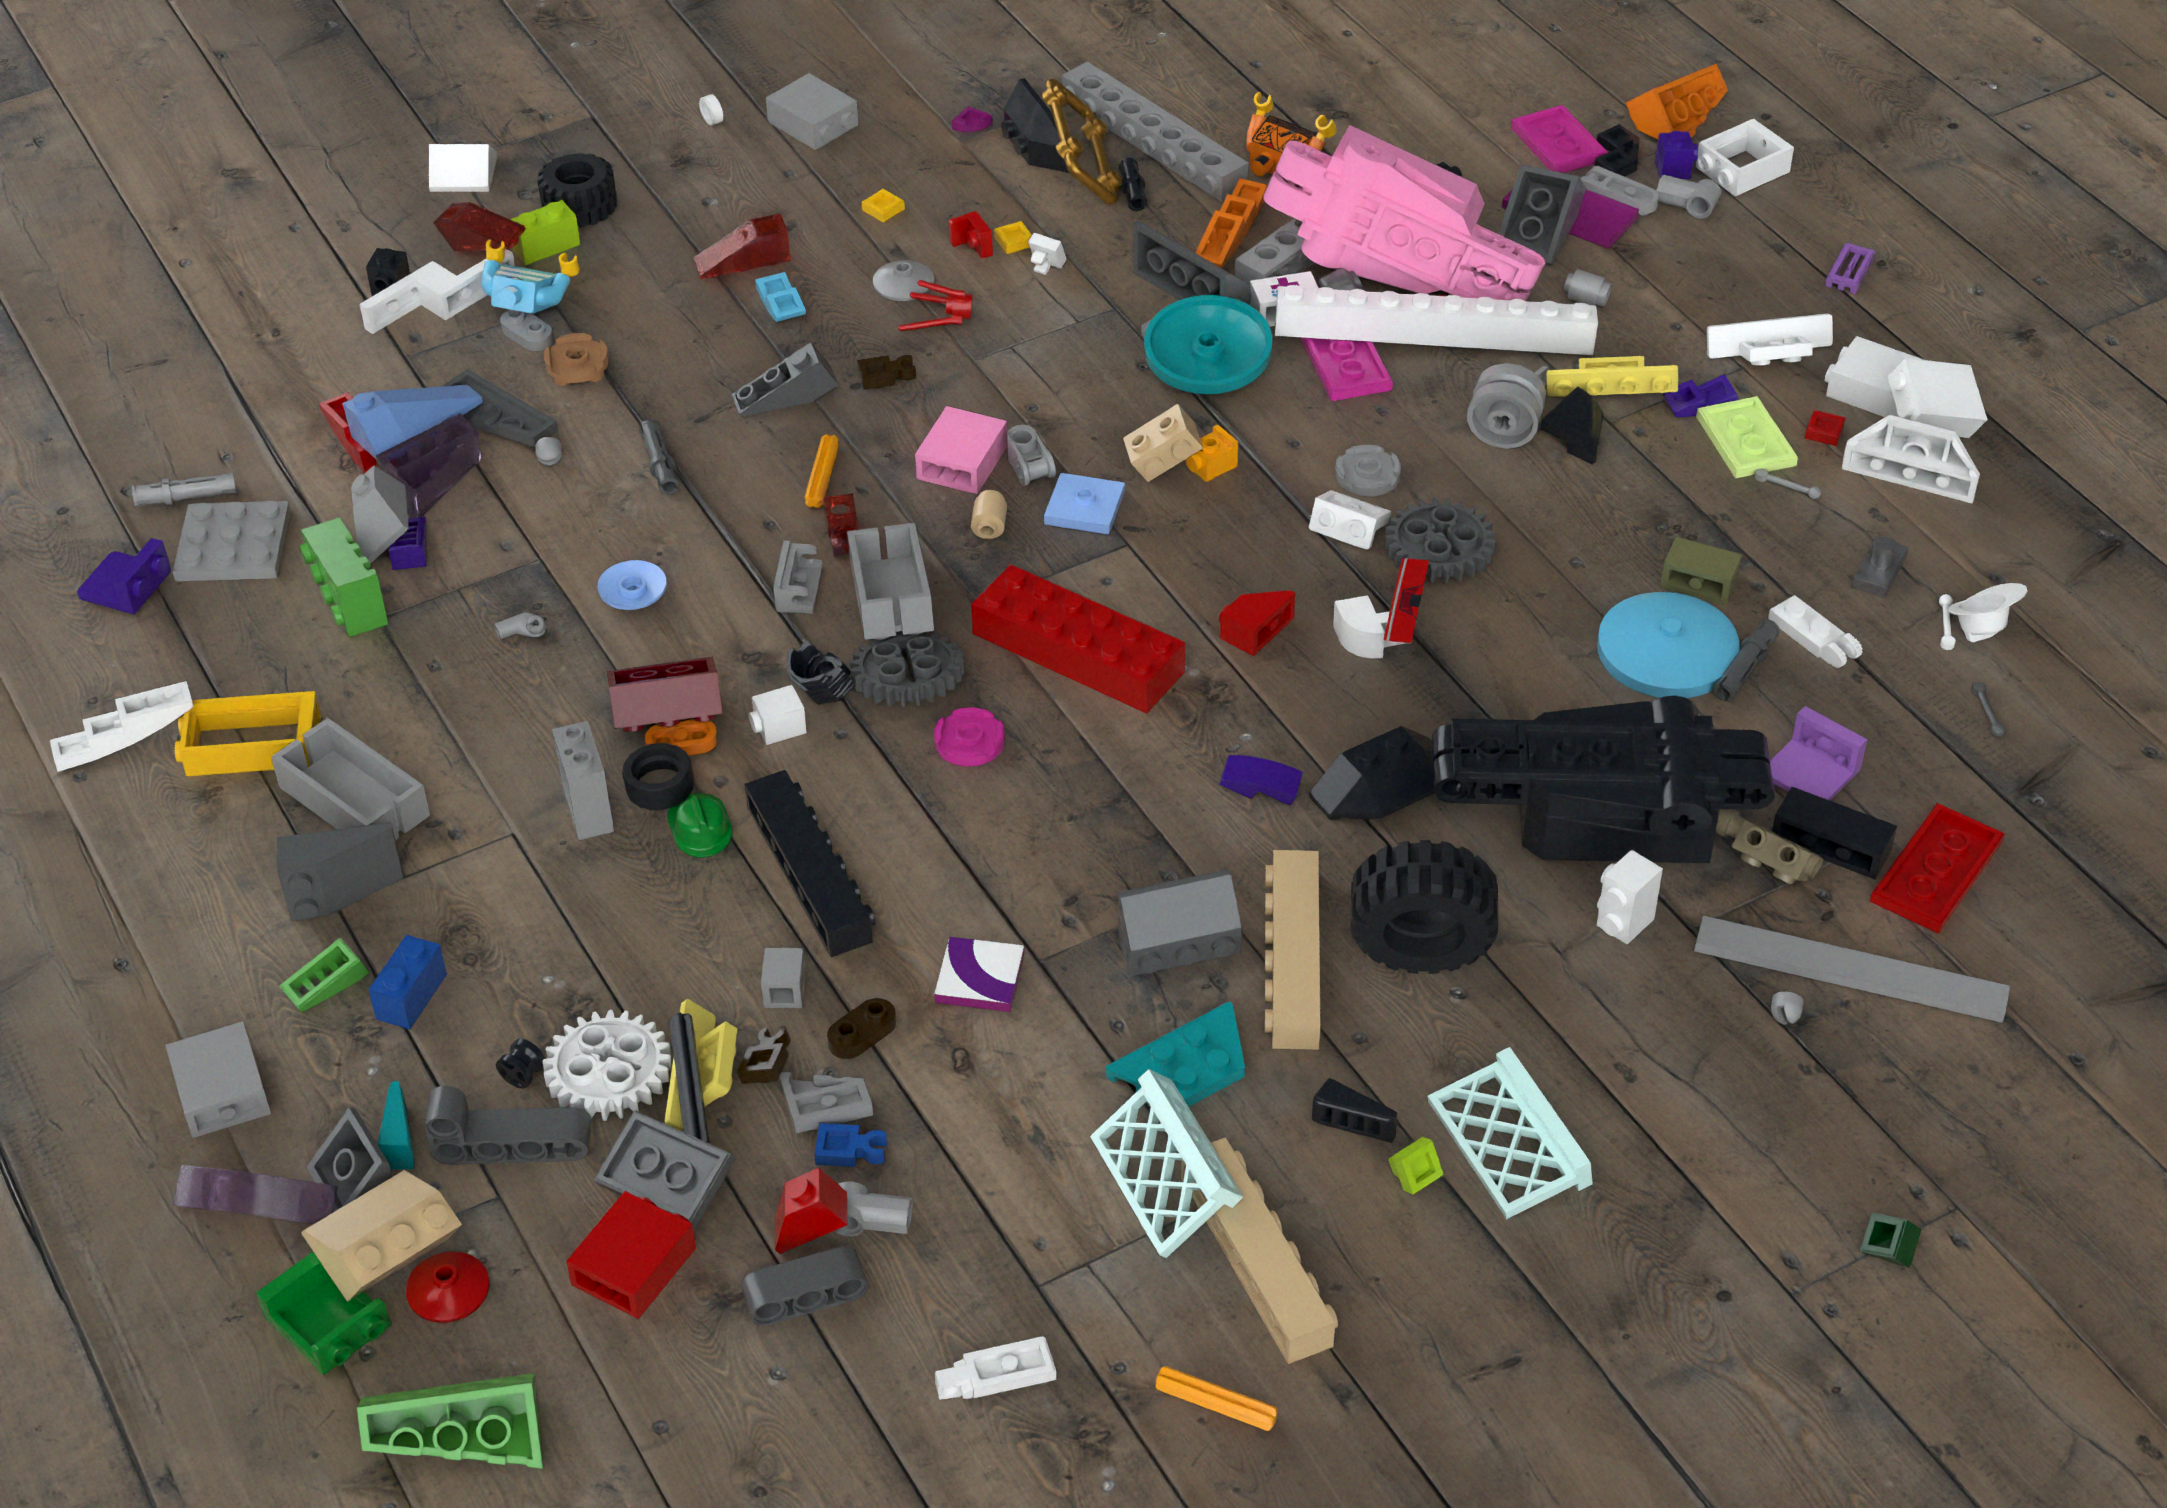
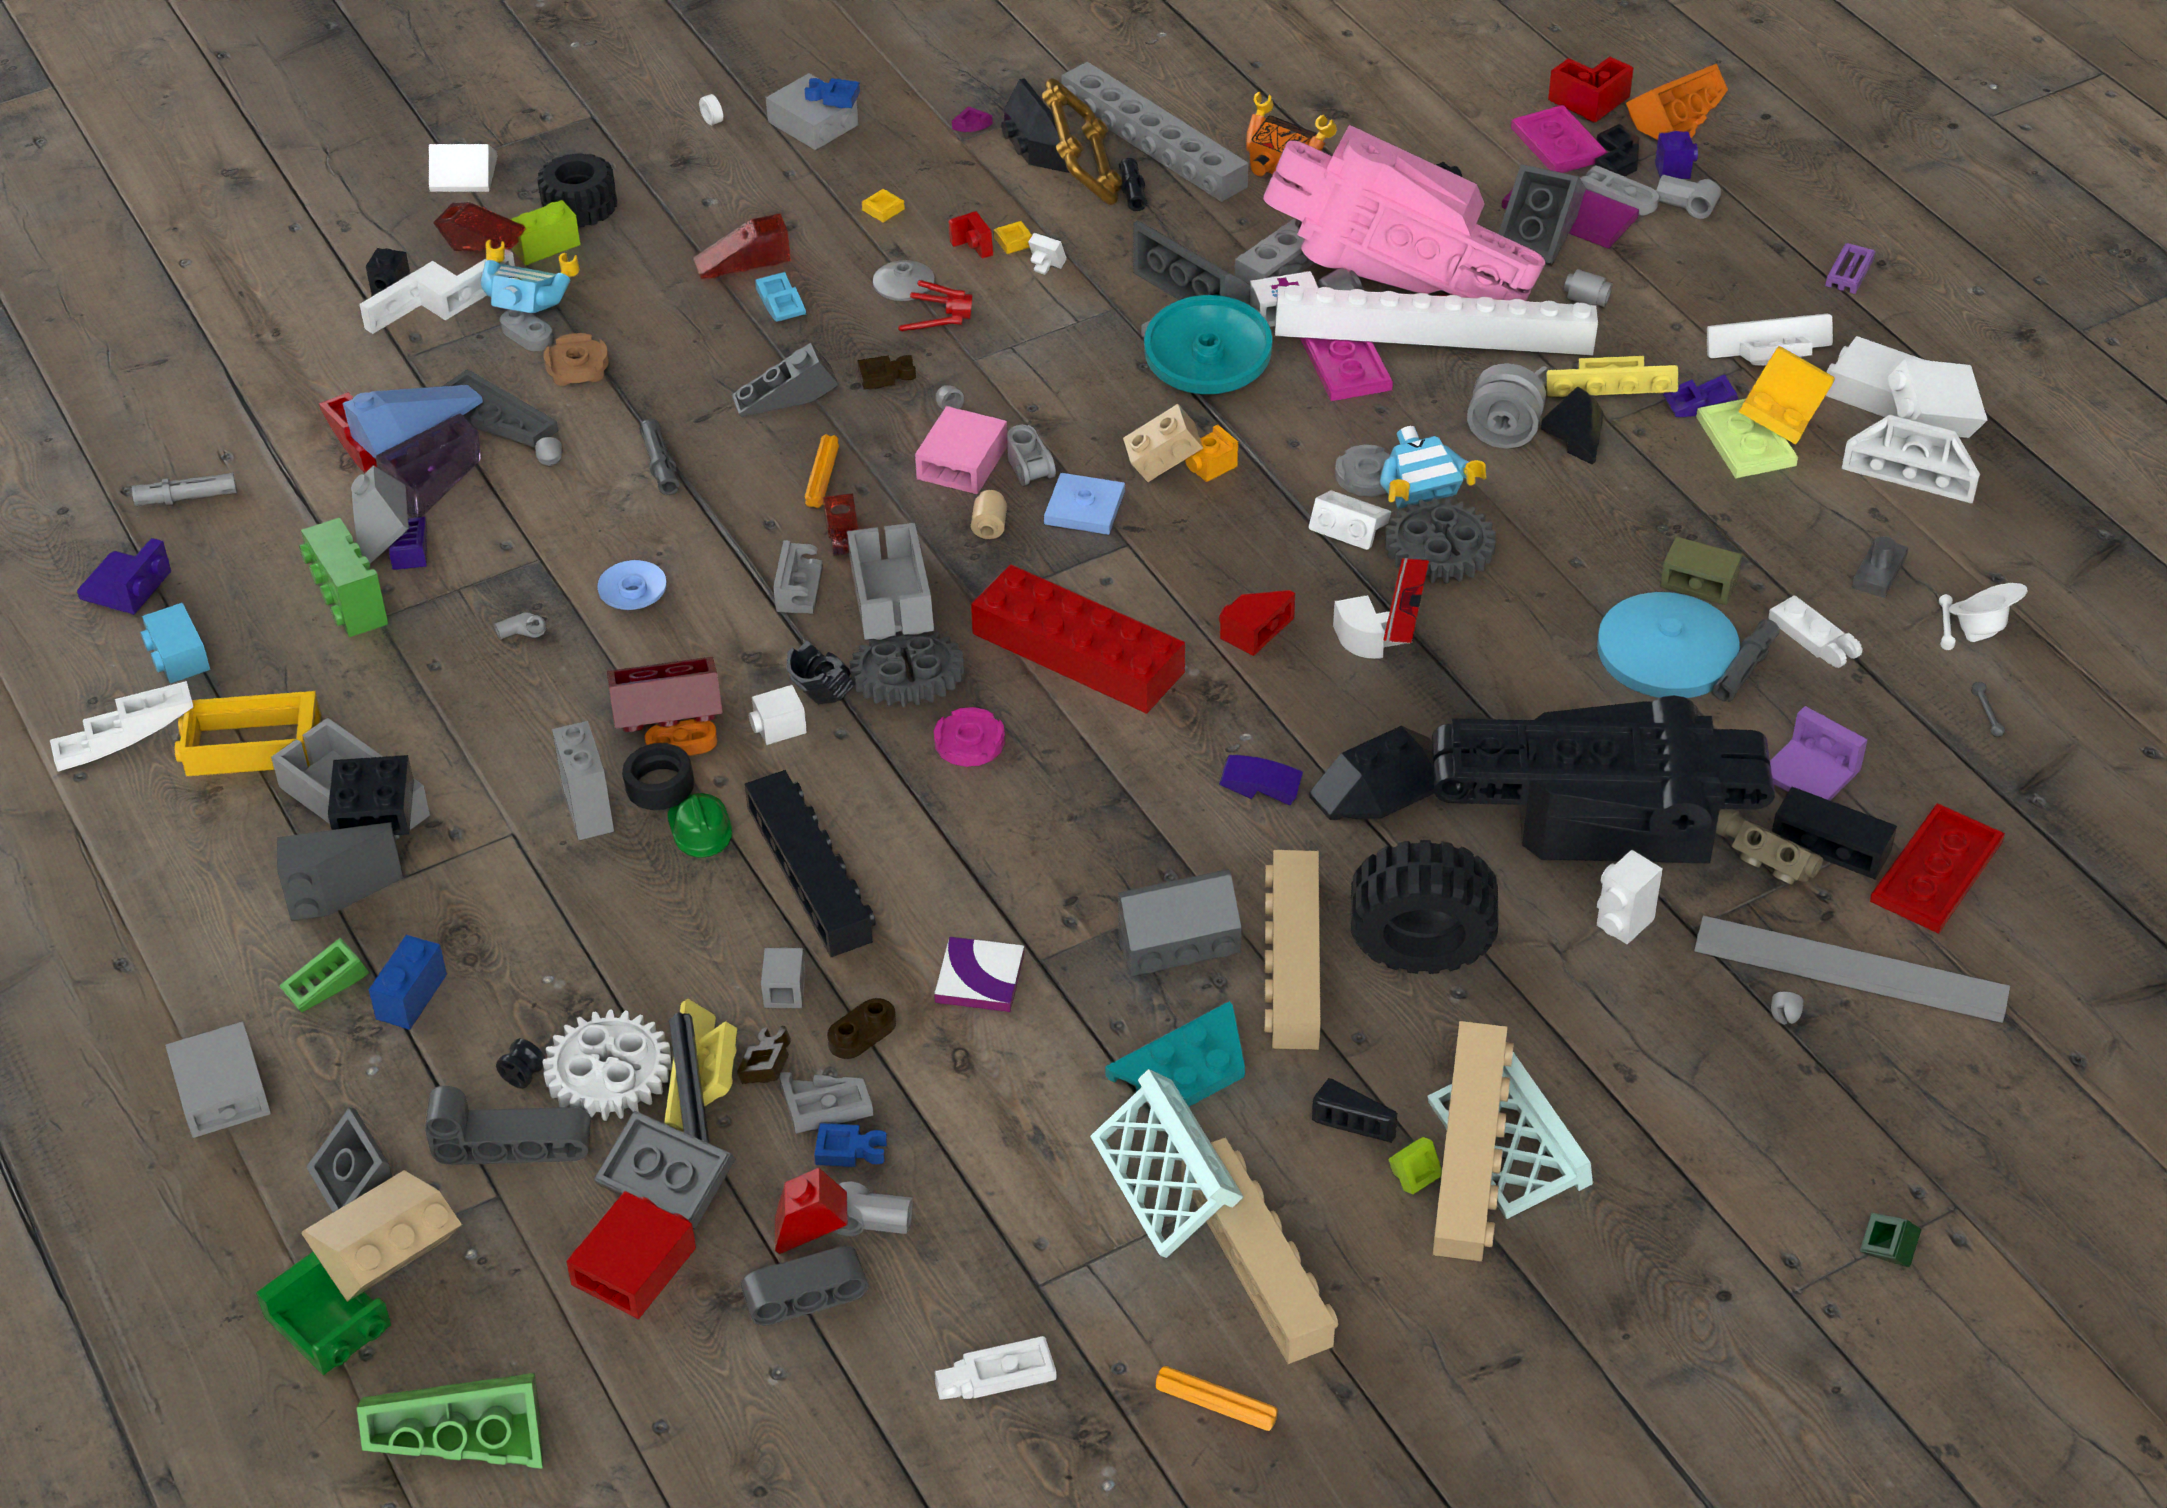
(175, 643): none -> medium azure brick
(232, 541): light grey plate -> none
(253, 1194): clear purple slope -> none
(371, 793): none -> black brick
(395, 1133): teal slope -> none
(447, 1299): red dish -> none
(835, 93): none -> blue plate
(945, 398): none -> light grey hinge
(1232, 222): orange slope -> none
(1425, 470): none -> torso
(1470, 1142): none -> tan brick
(1590, 90): none -> red brick
(1762, 475): light grey hinge -> none
(1772, 162): white window -> none
(1787, 394): none -> yellow bracket
(1825, 428): red tile -> none

